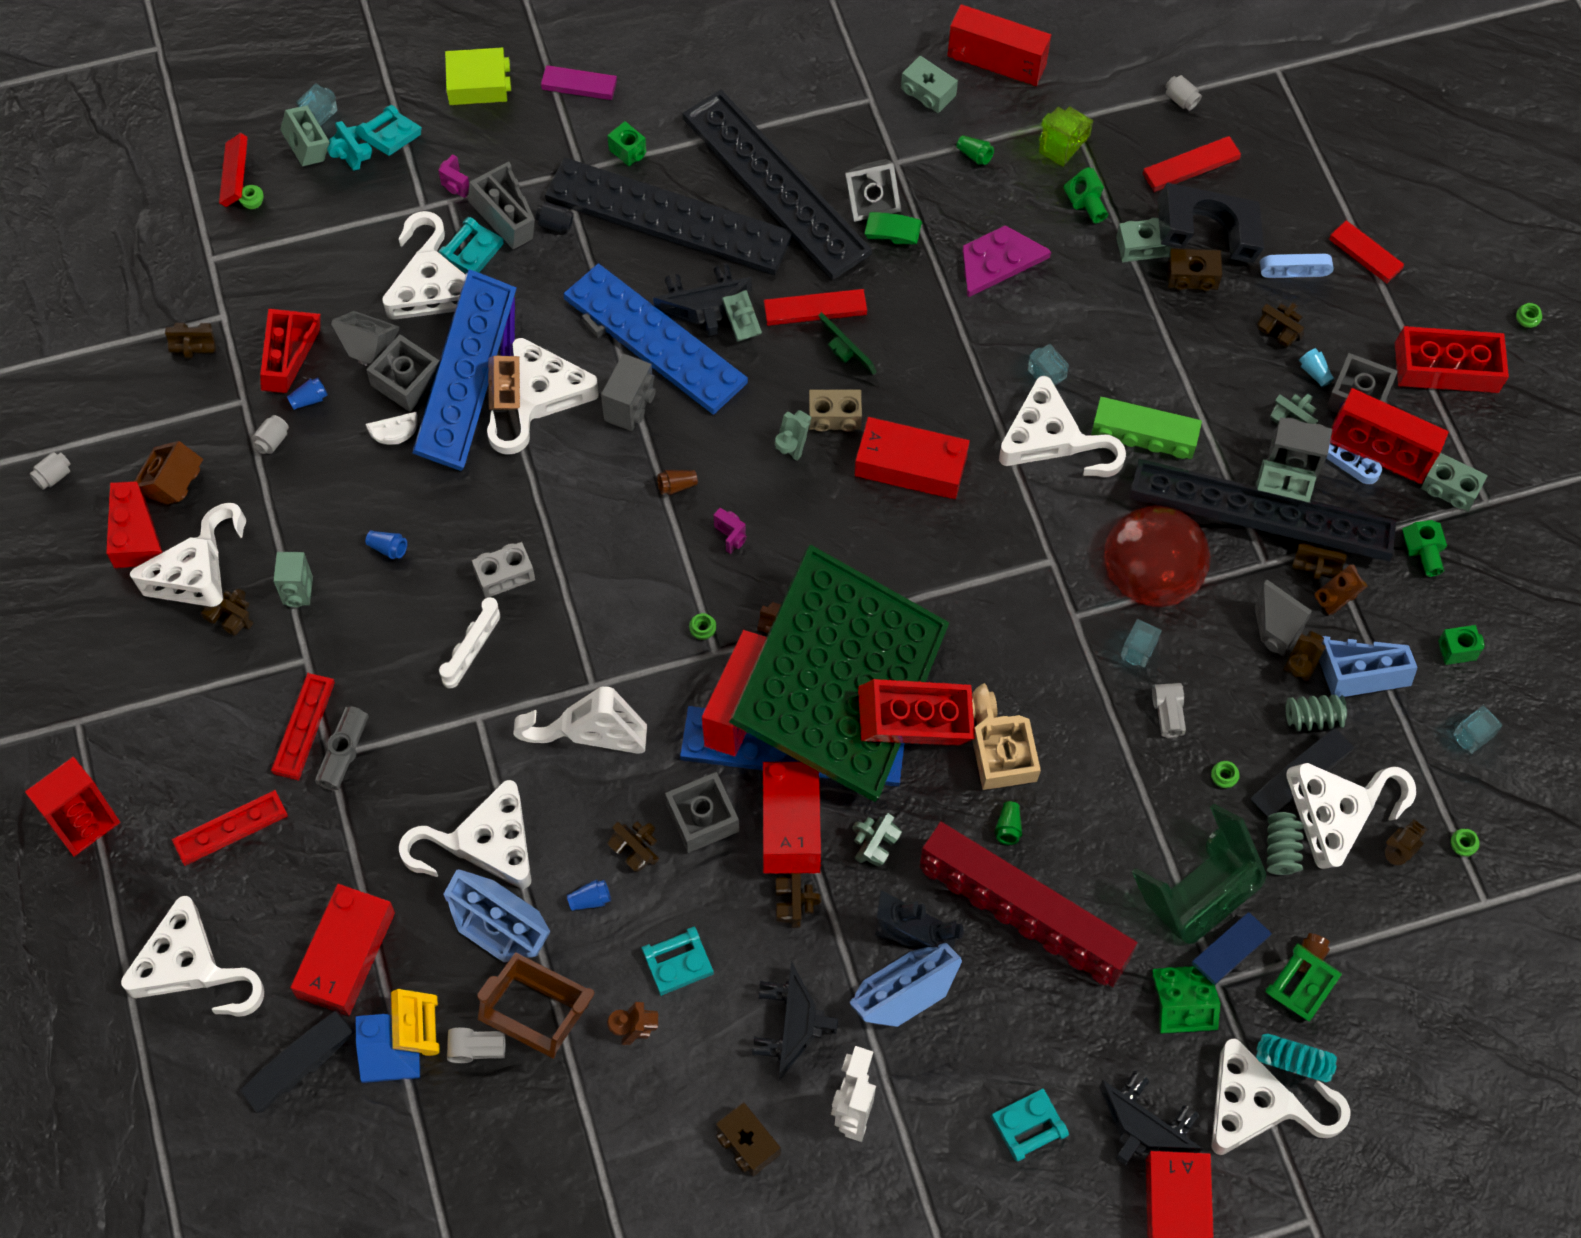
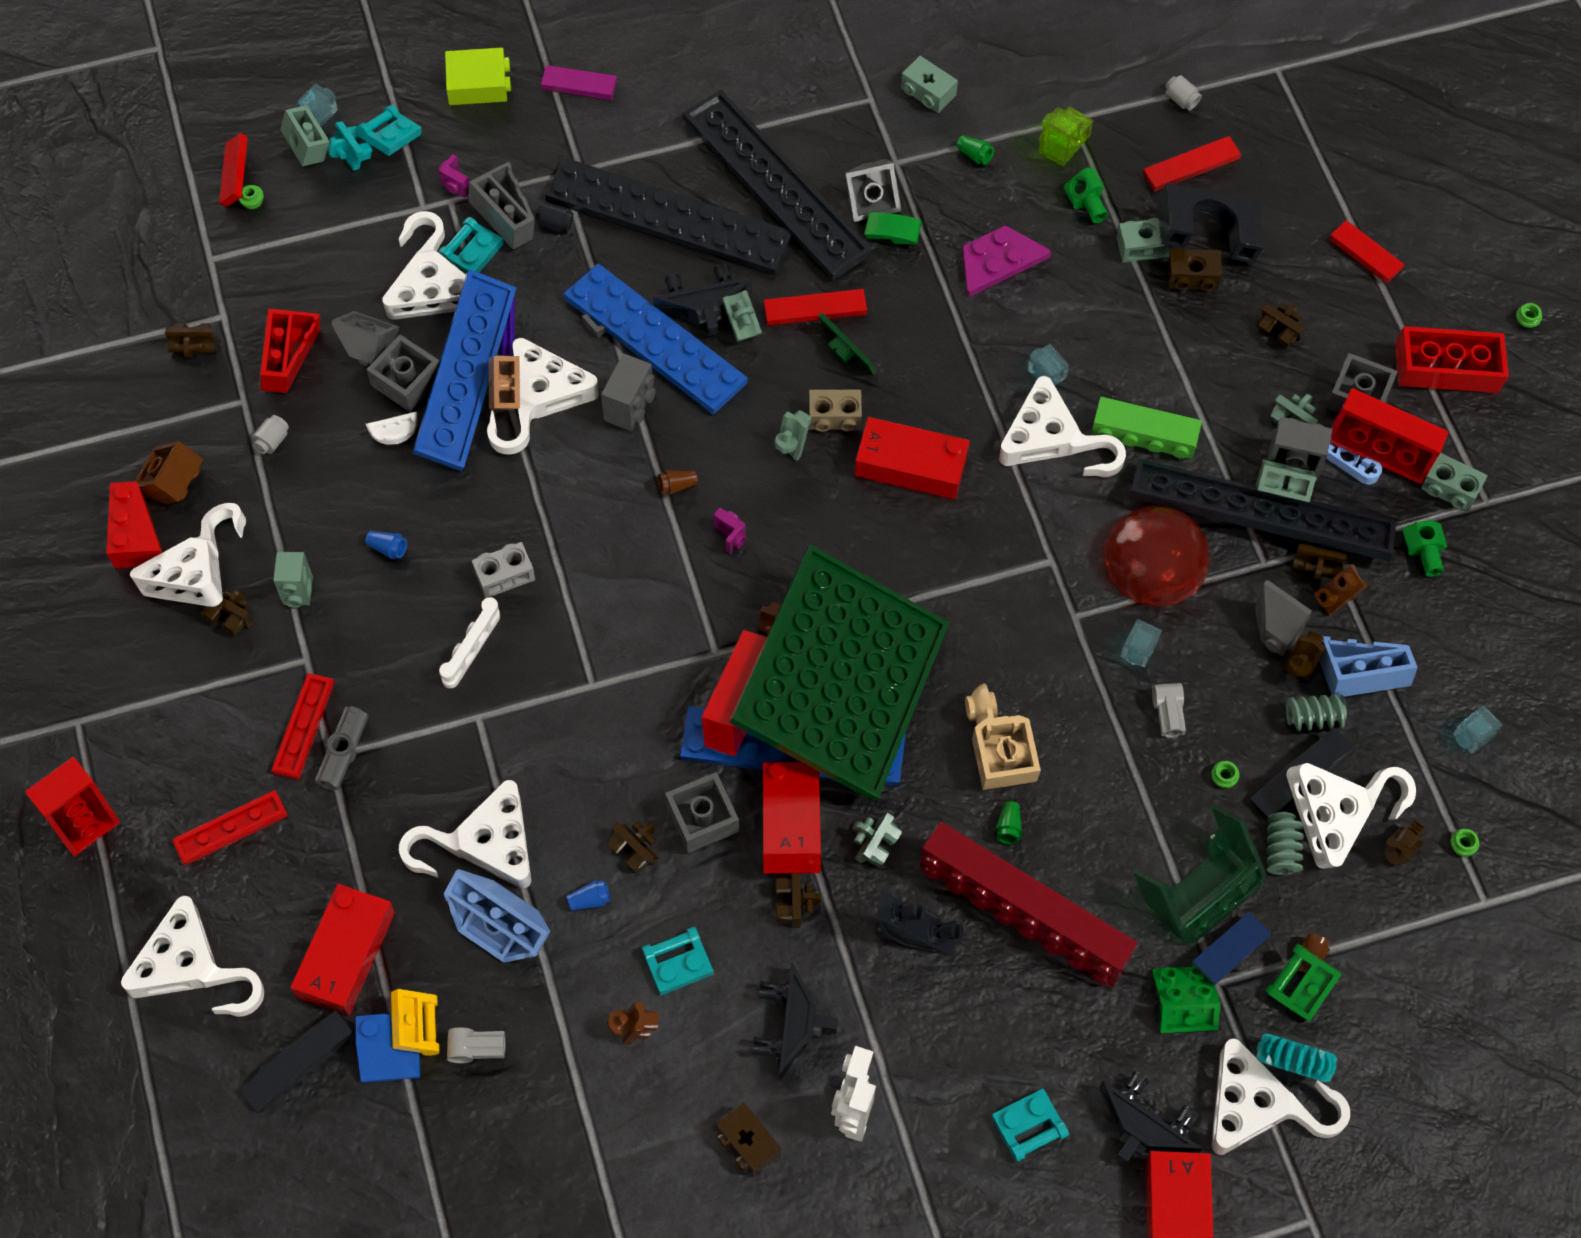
(50, 470): light grey brick -> none
(308, 393): blue cone -> none
(544, 981): reddish brown piece -> none
(590, 714): white piece -> none
(627, 144): green brick -> none
(702, 619): bright green plate -> none
(907, 986): medium blue wedge -> none
(916, 712): red brick -> none
(998, 45): red brick -> none
(1296, 265): light blue beam -> none
(1316, 366): medium azure cone -> none
(1453, 651): green brick -> none

